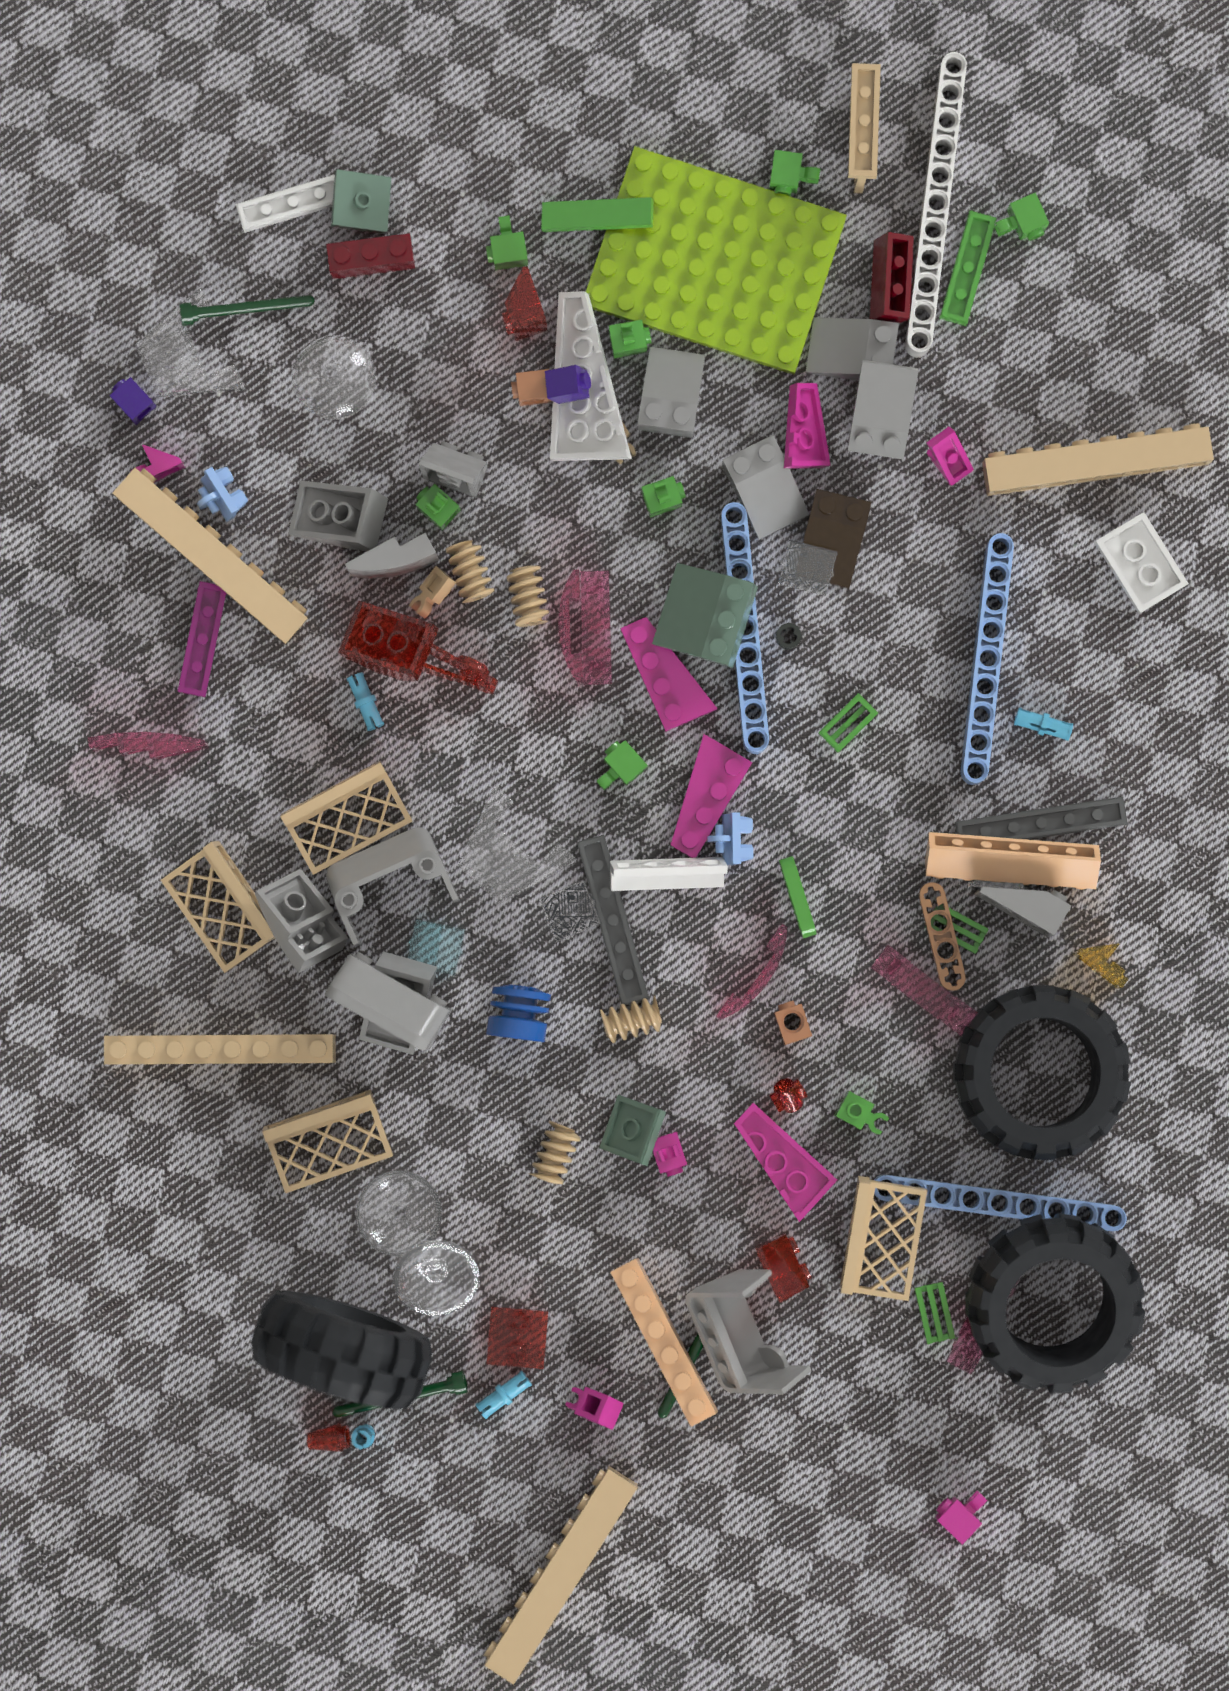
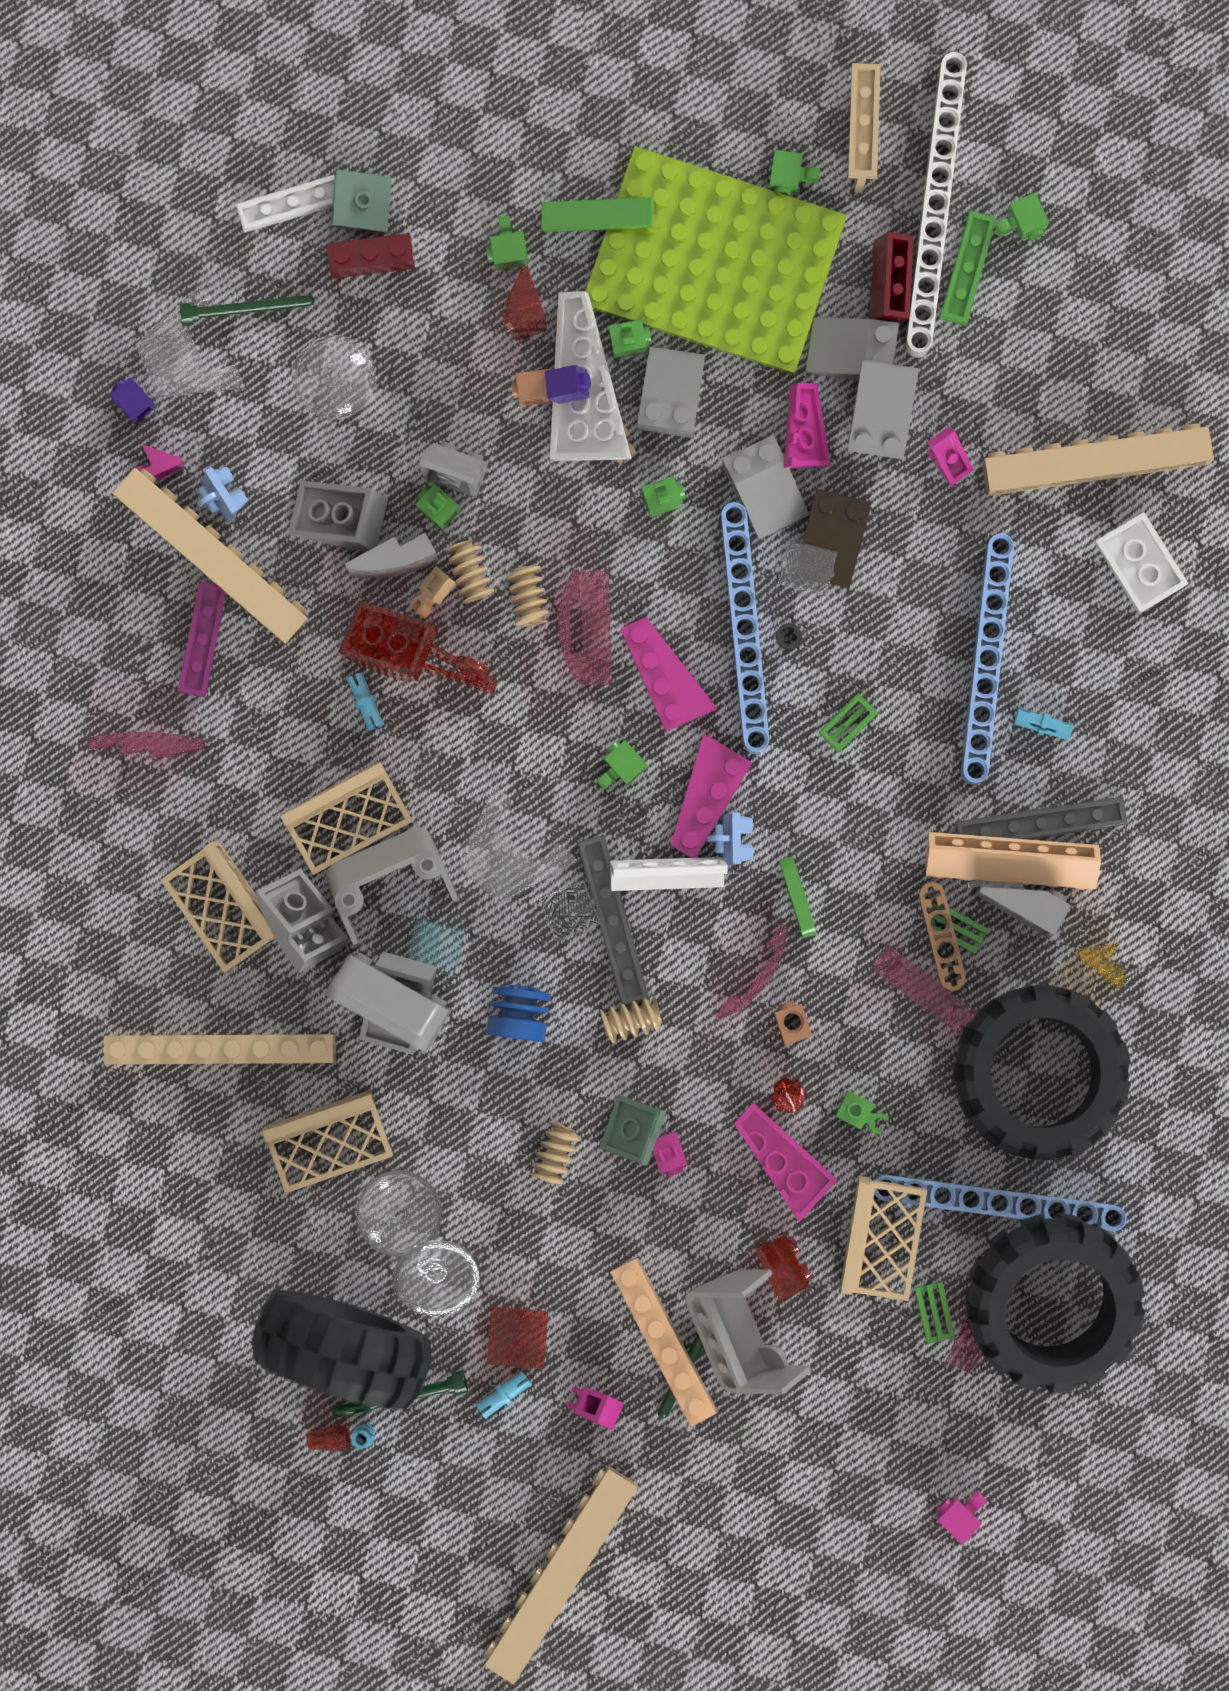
(705, 614): sand green slope -> none

